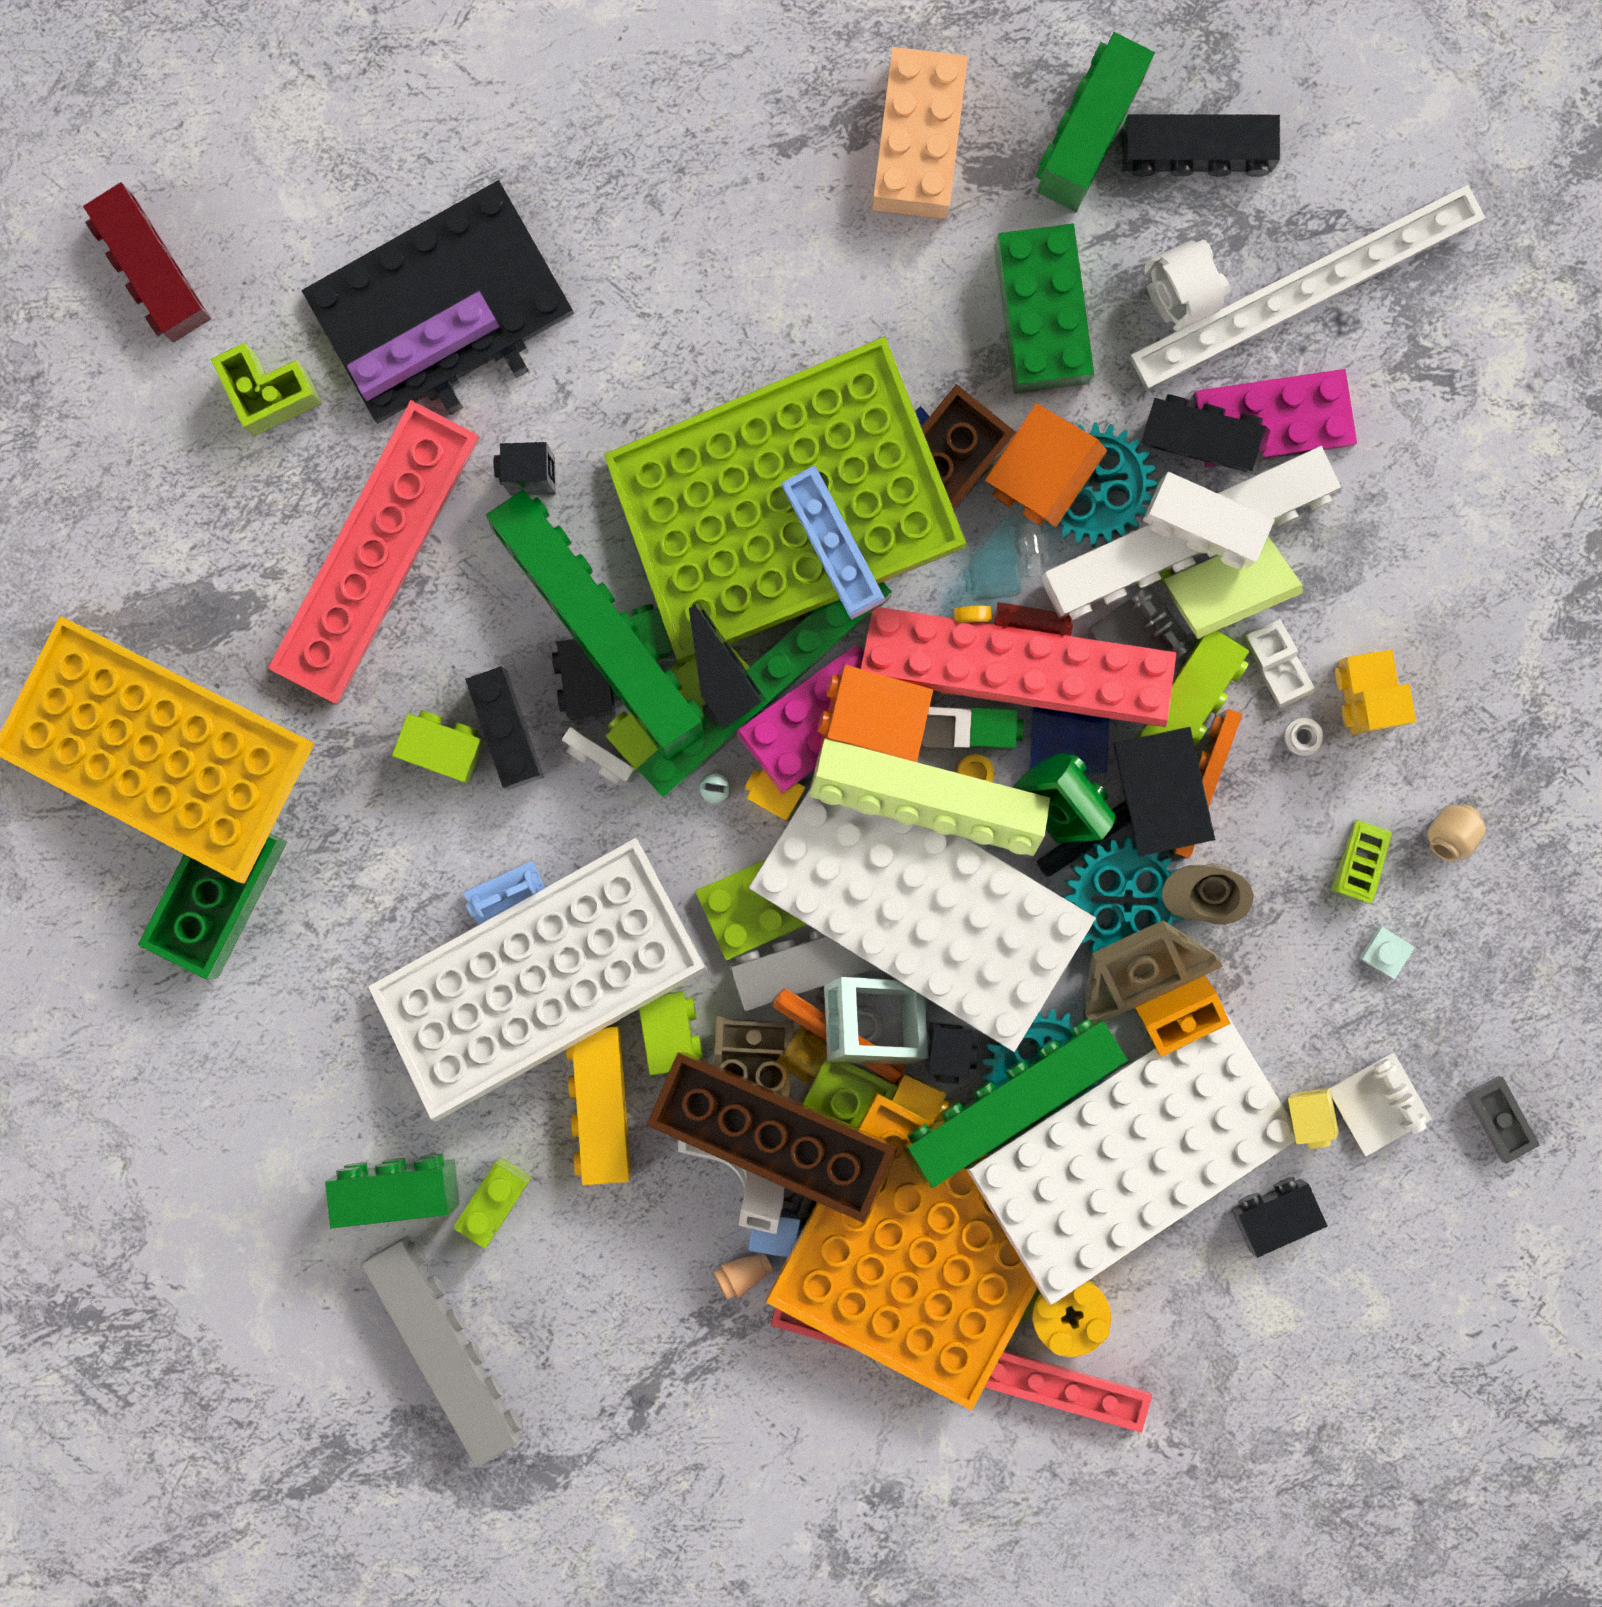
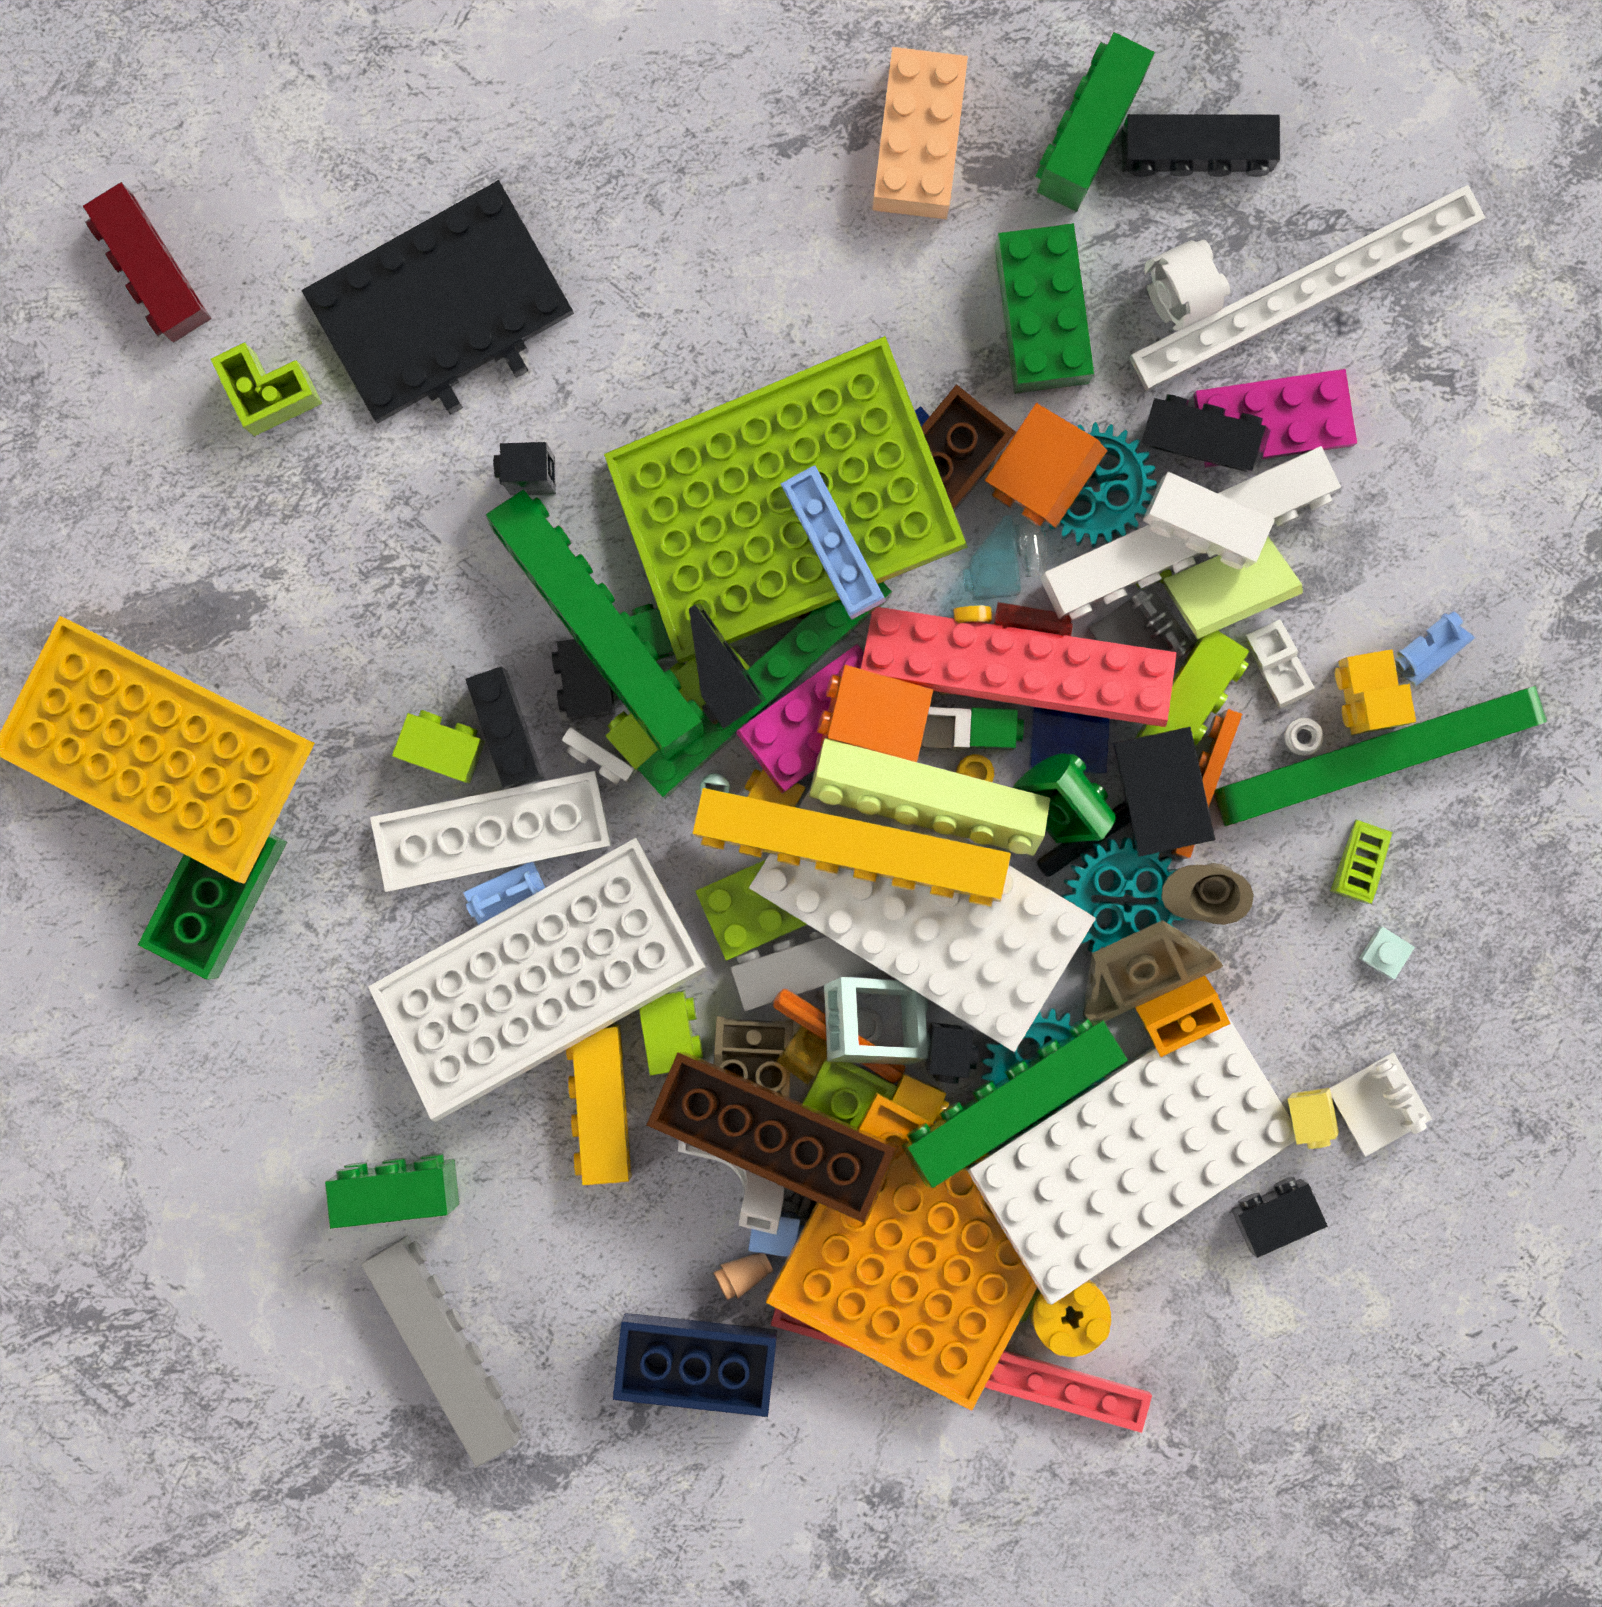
(374, 552): coral plate -> none
(422, 346): medium lavender plate -> none
(490, 831): none -> white plate
(492, 1202): lime brick -> none
(695, 1364): none -> dark blue brick
(851, 845): none -> yellow brick
(1380, 755): none -> green beam
(1429, 653): none -> light blue hinge
(1456, 832): tan head -> none
(1502, 1119): dark grey plate -> none

